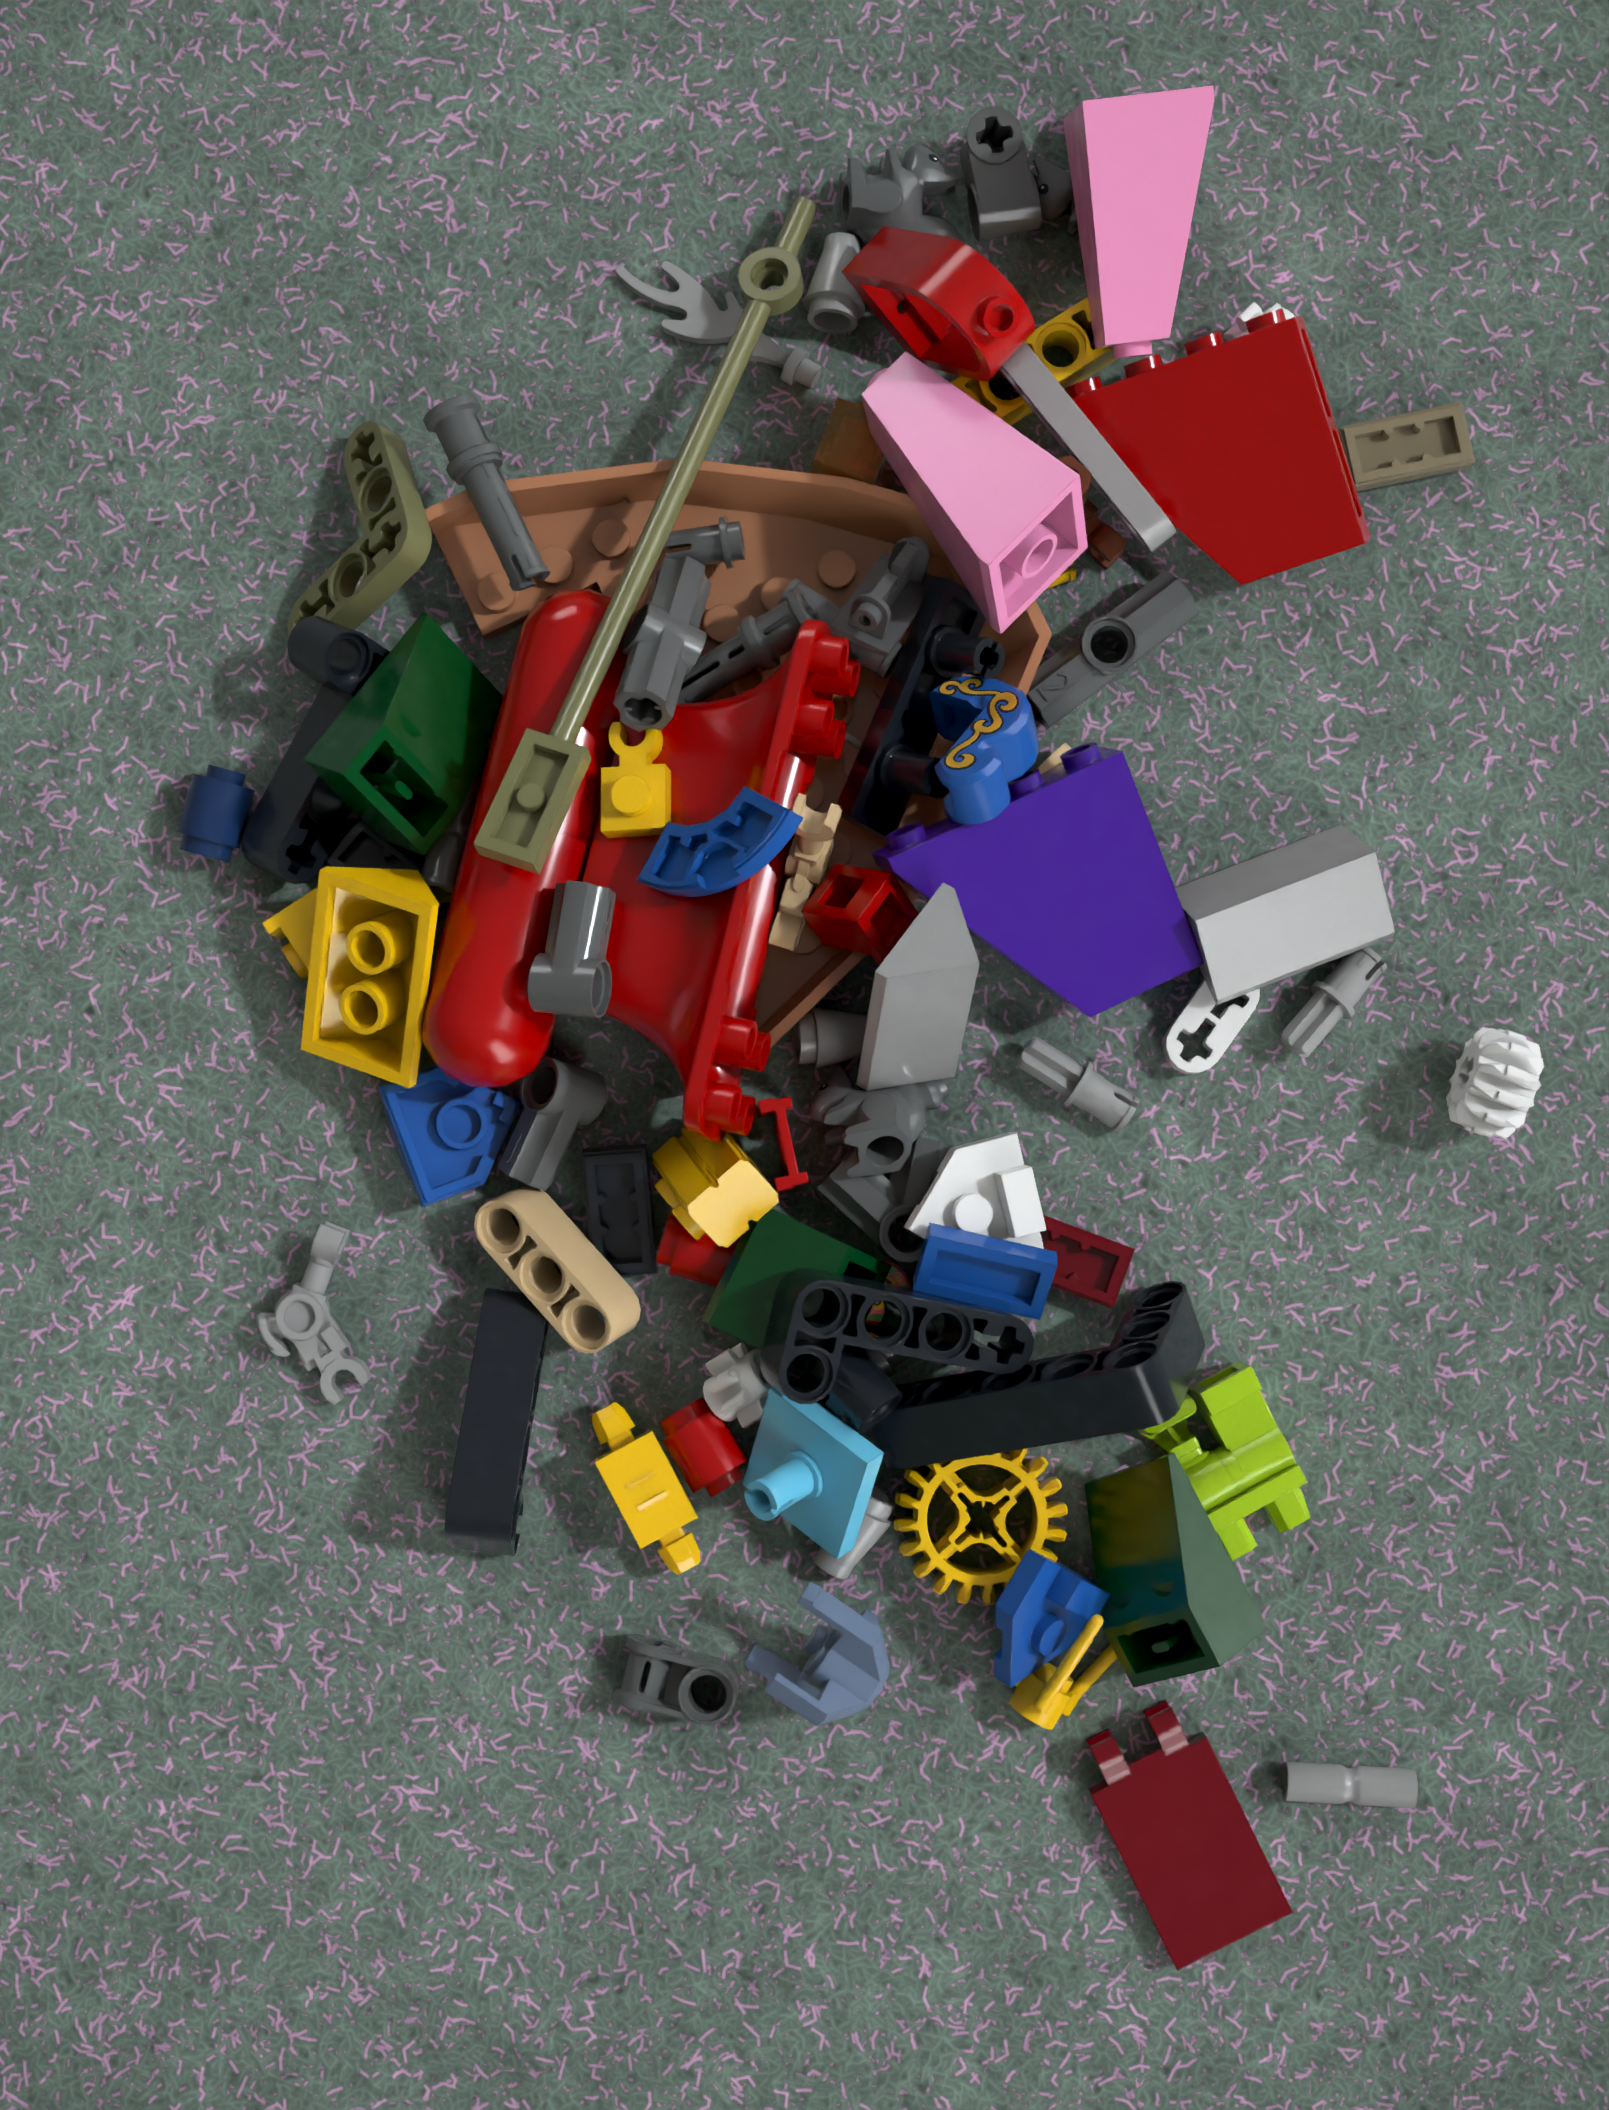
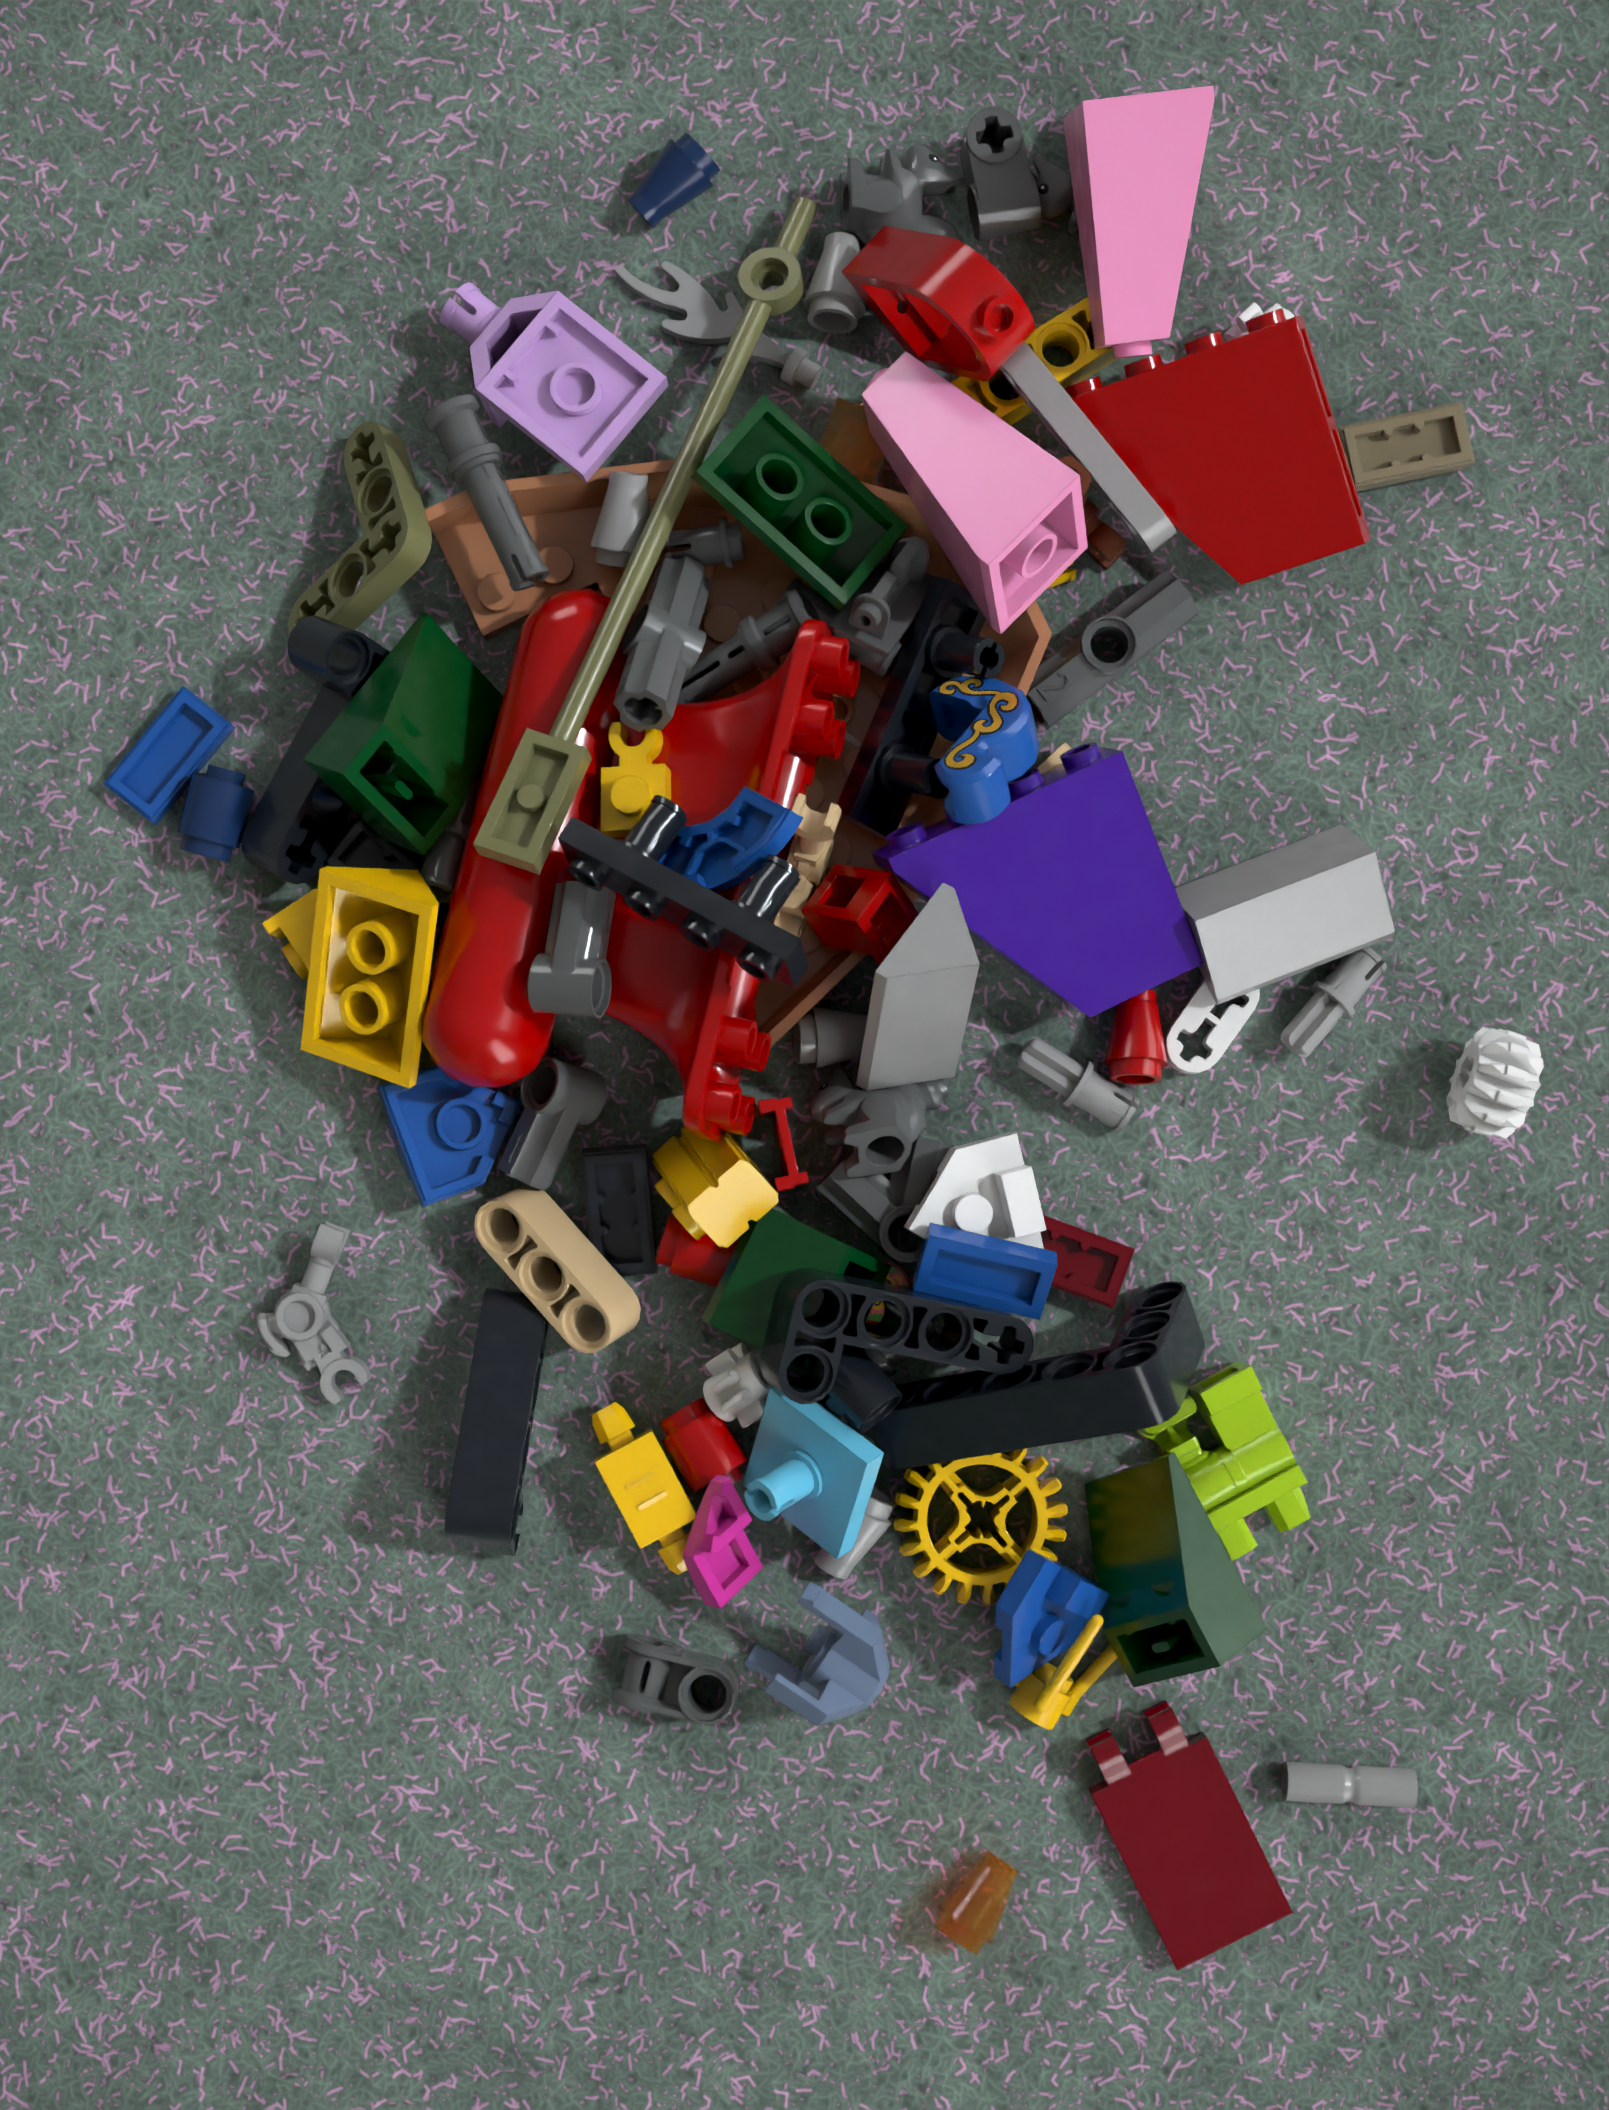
(168, 755): none -> blue tile
(554, 374): none -> lavender plate
(621, 518): none -> light grey cone
(674, 180): none -> dark blue cone
(702, 915): none -> black plate
(717, 1546): none -> dark pink slope
(800, 502): none -> dark green slope
(977, 1903): none -> clear orange cone
(1136, 1042): none -> red cone

